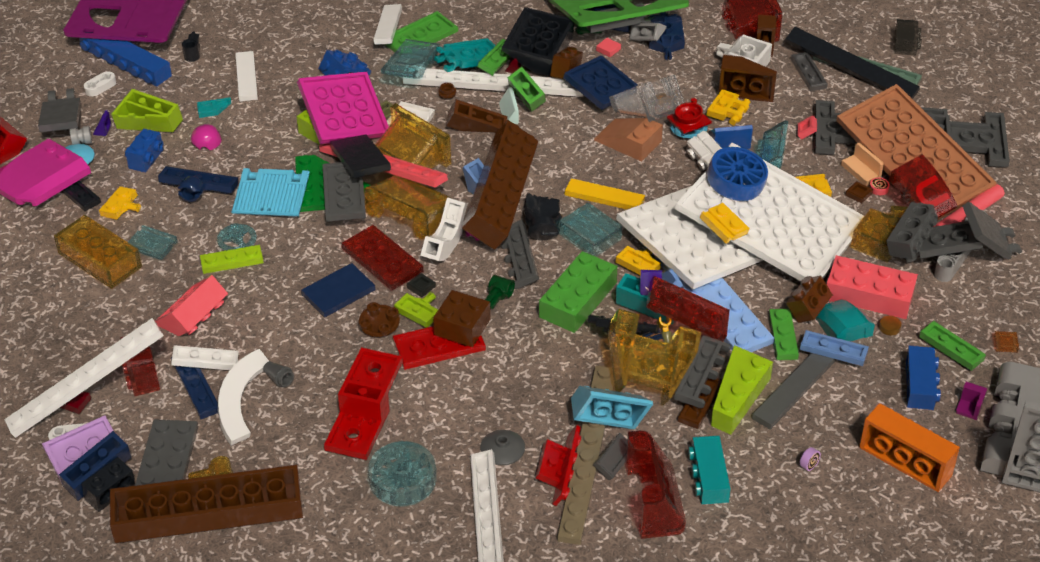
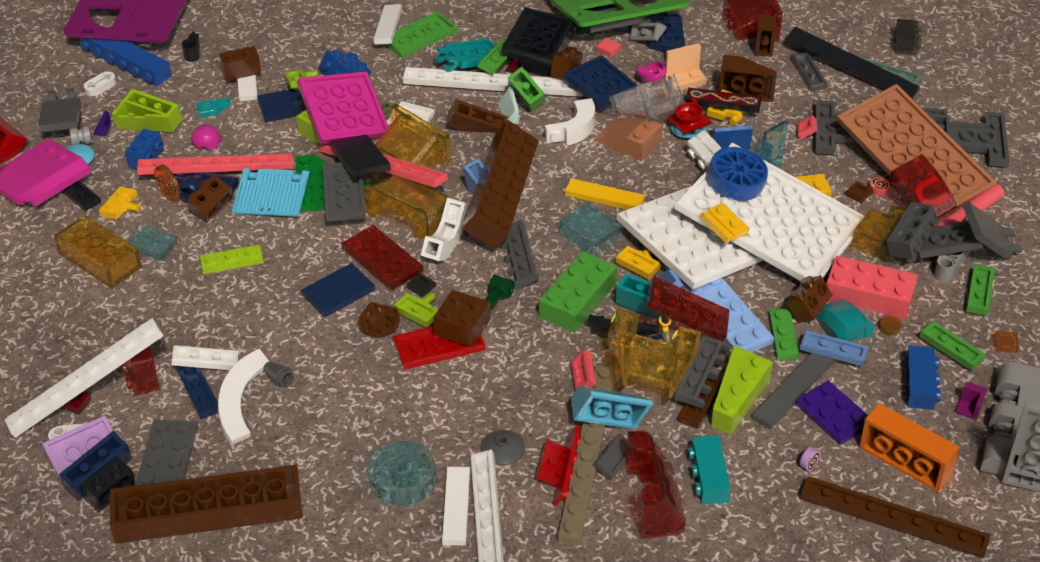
(168, 184): none -> clear orange tile
(192, 307): coral slope -> none
(209, 198): none -> reddish brown brick
(217, 163): none -> coral tile
(217, 466): clear yellow axle -> none
(235, 234): clear light blue piece -> none
(240, 63): none -> reddish brown brick
(281, 105): none -> dark blue tile
(293, 76): none -> lime plate
(363, 403): red bracket -> none
(411, 59): clear light blue slope -> none
(447, 90): reddish brown plate -> none
(456, 506): none -> white tile
(542, 217): black hair -> none
(576, 128): none -> white arch
(583, 370): none -> coral plate
(646, 276): dark purple slope -> none
(652, 72): none -> dark pink hair
(685, 65): none -> light nougat bracket
(725, 100): none -> tile
(749, 48): white hinge -> none
(833, 412): none -> dark purple plate
(863, 165): light nougat panel -> none
(896, 516): none -> reddish brown plate
(980, 290): none -> bright green plate

